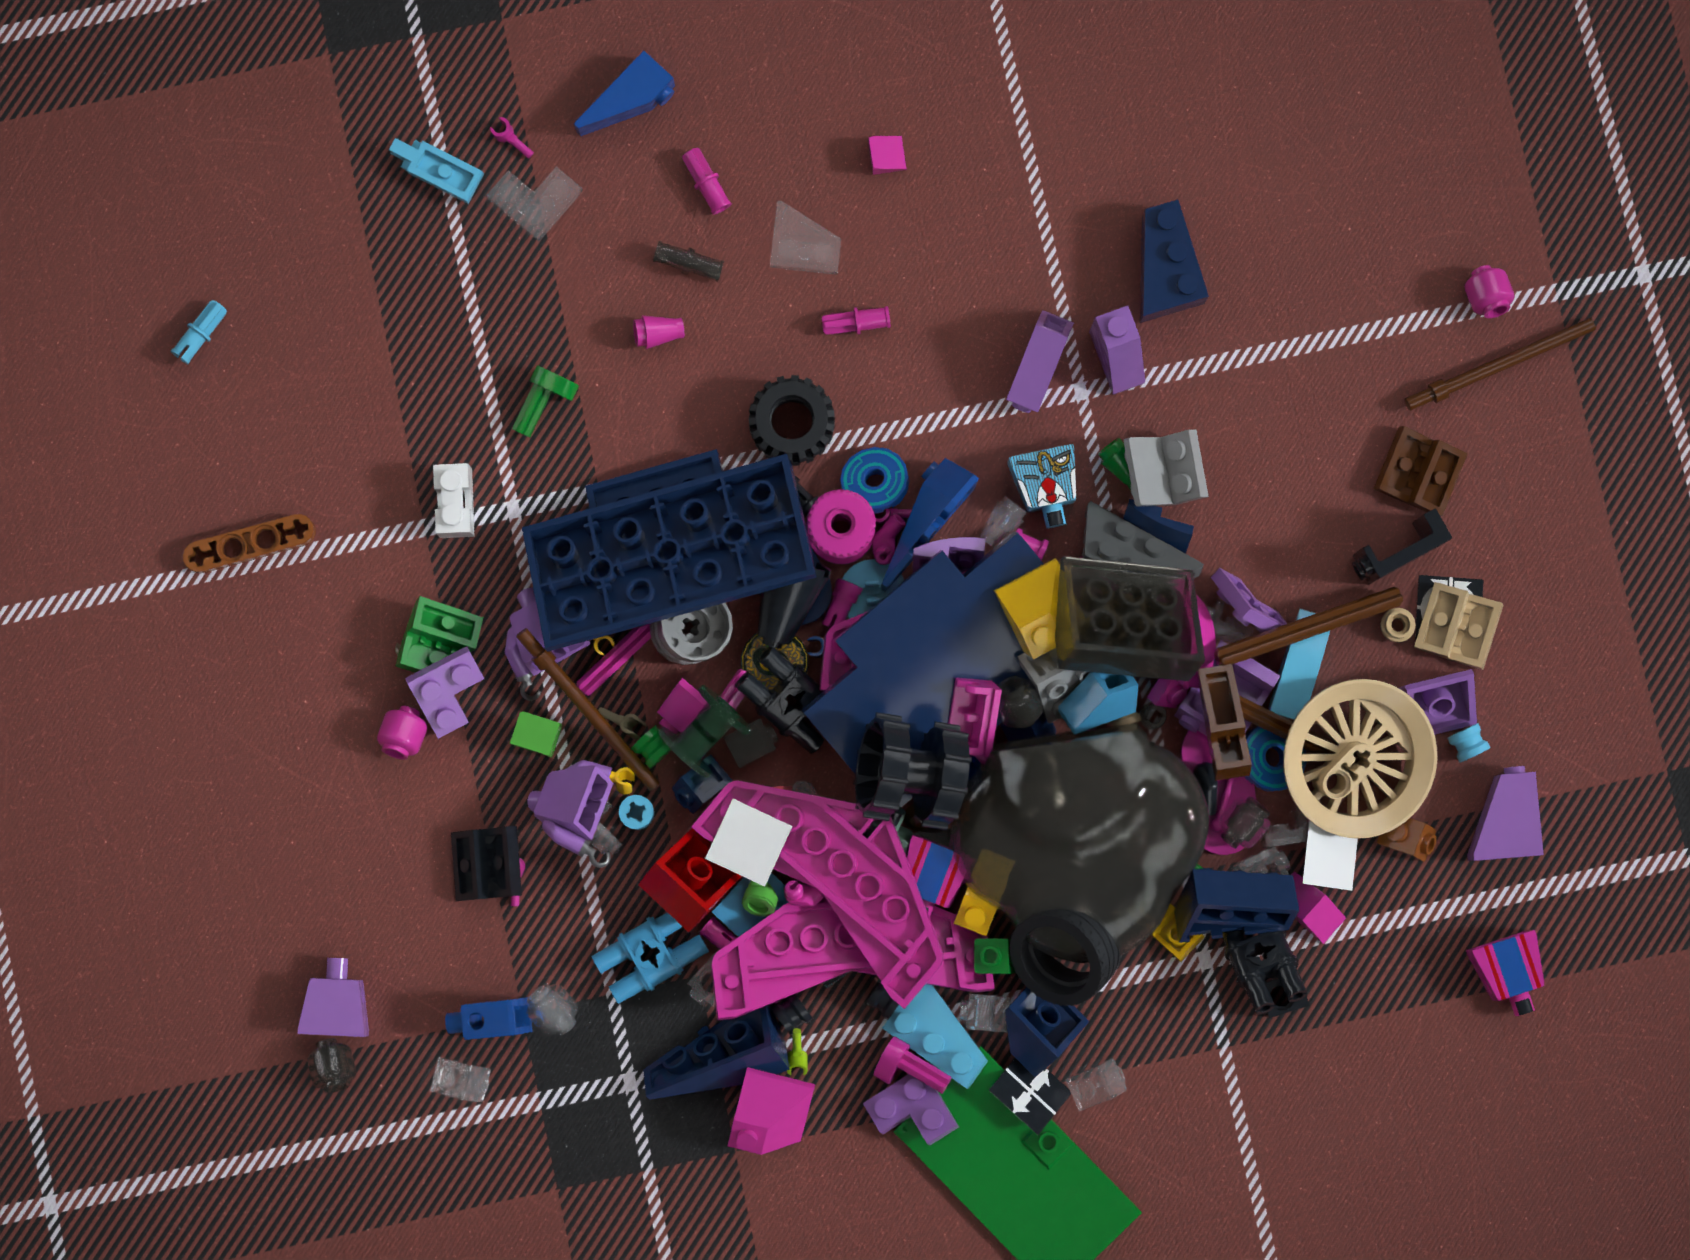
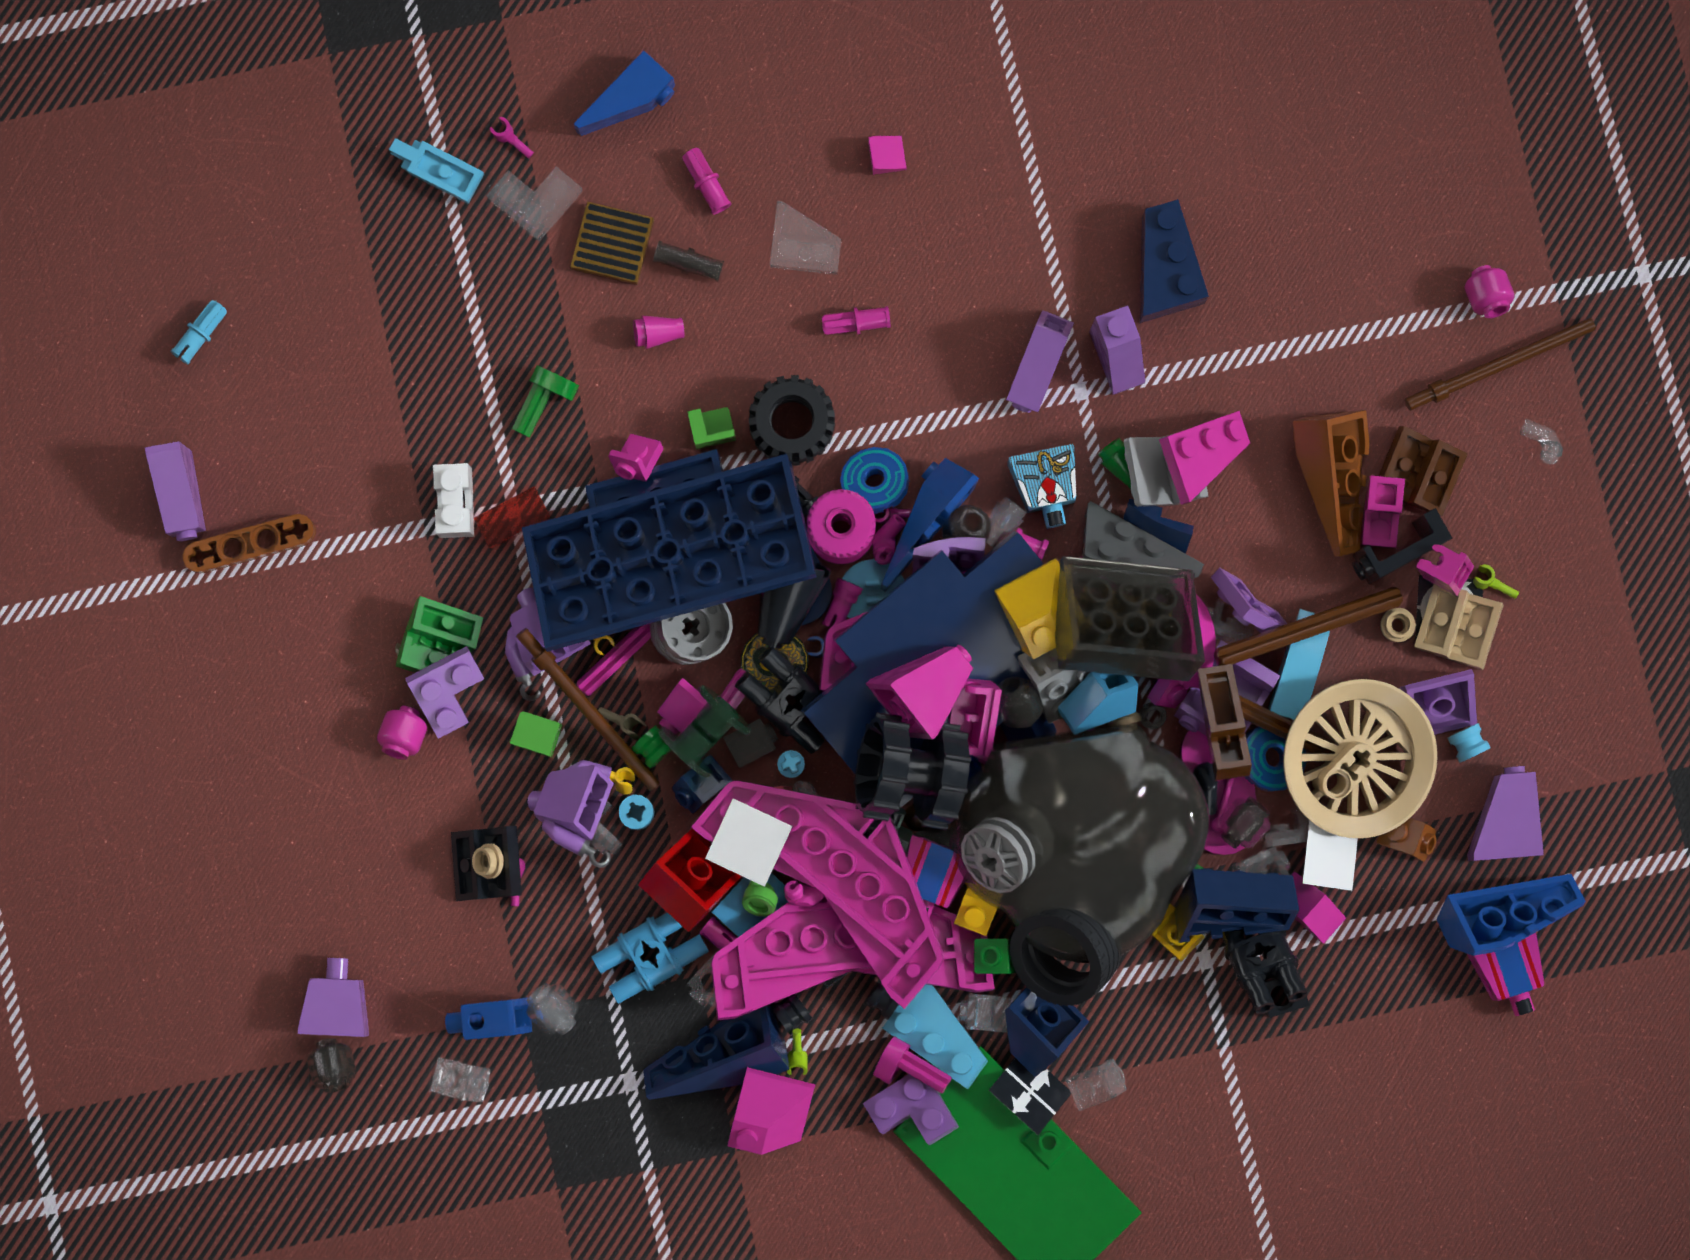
(176, 489): none -> medium lavender slope
(488, 861): none -> tan plate
(510, 516): none -> clear red tile
(612, 243): none -> tile
(636, 457): none -> dark pink bracket
(711, 427): none -> bright green panel
(791, 764): none -> medium azure axle
(924, 689): none -> dark pink slope
(967, 522): none -> clear smoke head
(1009, 847): none -> light grey wheel
(1203, 452): none -> dark pink wing
(1331, 460): none -> dark orange wedge
(1382, 511): none -> dark pink slope
(1450, 571): none -> dark pink hinge
(1493, 582): none -> lime hand
(1506, 914): none -> blue wedge
(1546, 437): none -> clear arm

